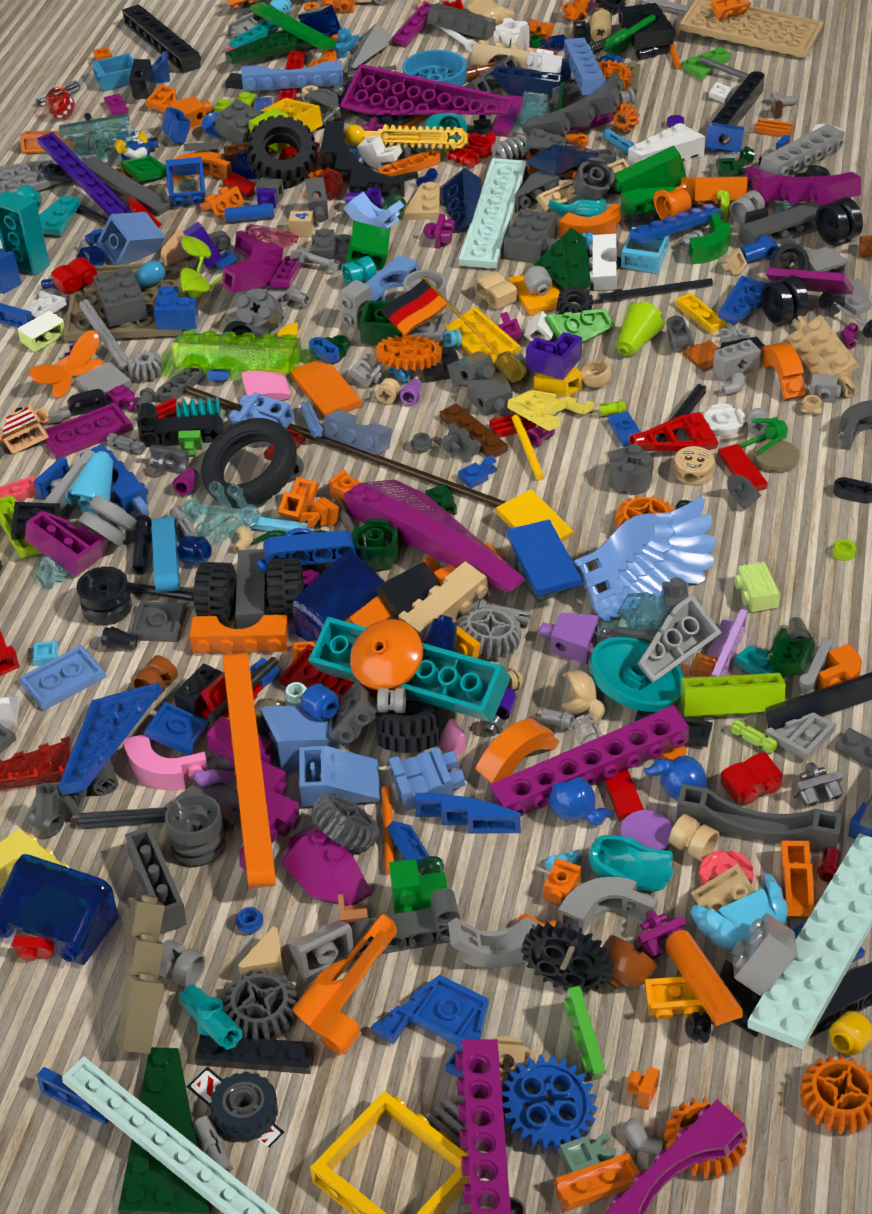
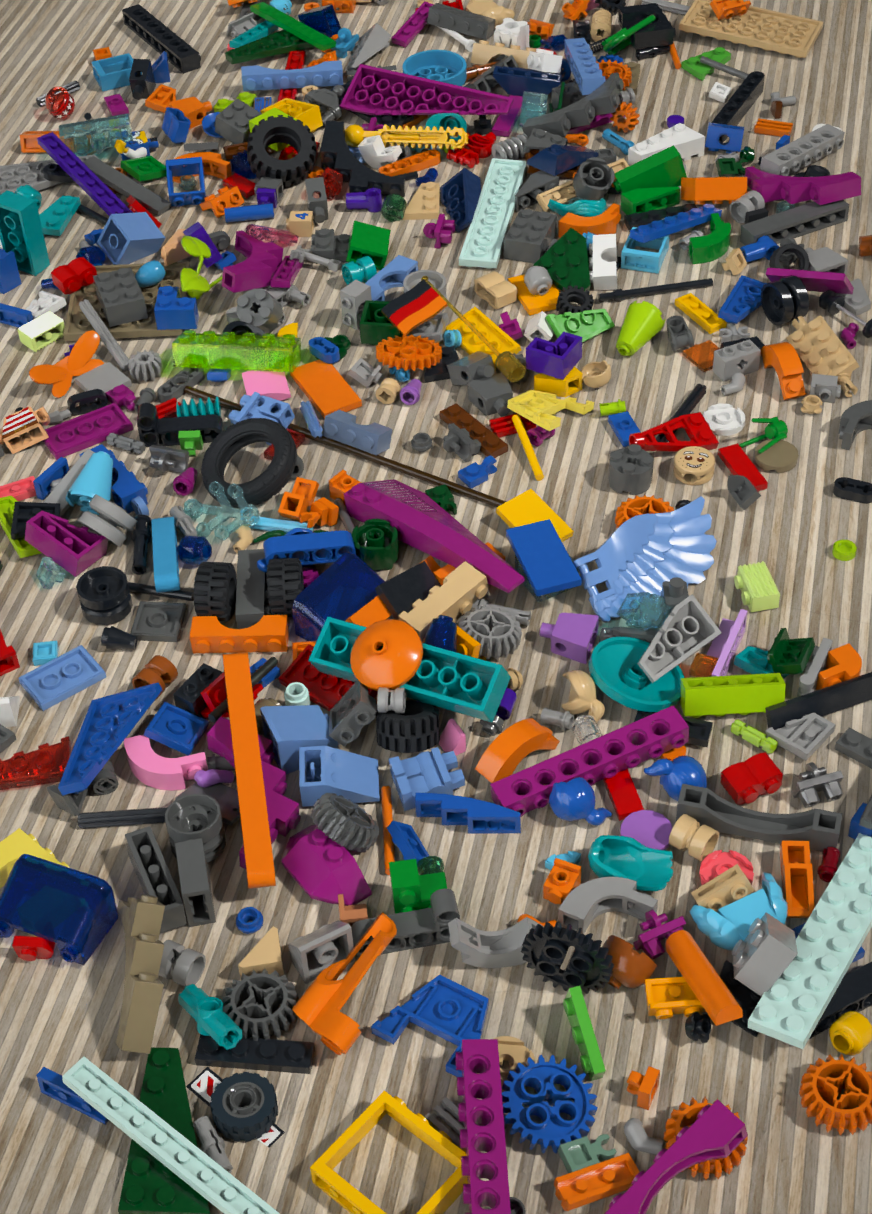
(45, 814): dark grey piece -> none
(195, 882): none -> dark grey brick
(234, 81): black piece -> none
(320, 702): blue head -> none
(364, 211): light blue arch -> none
(672, 202): orange hat -> none
(724, 196): lime arm -> none
(757, 428): light grey wheel -> none
(797, 629): dark grey cone -> none
(839, 221): black wheel -> none

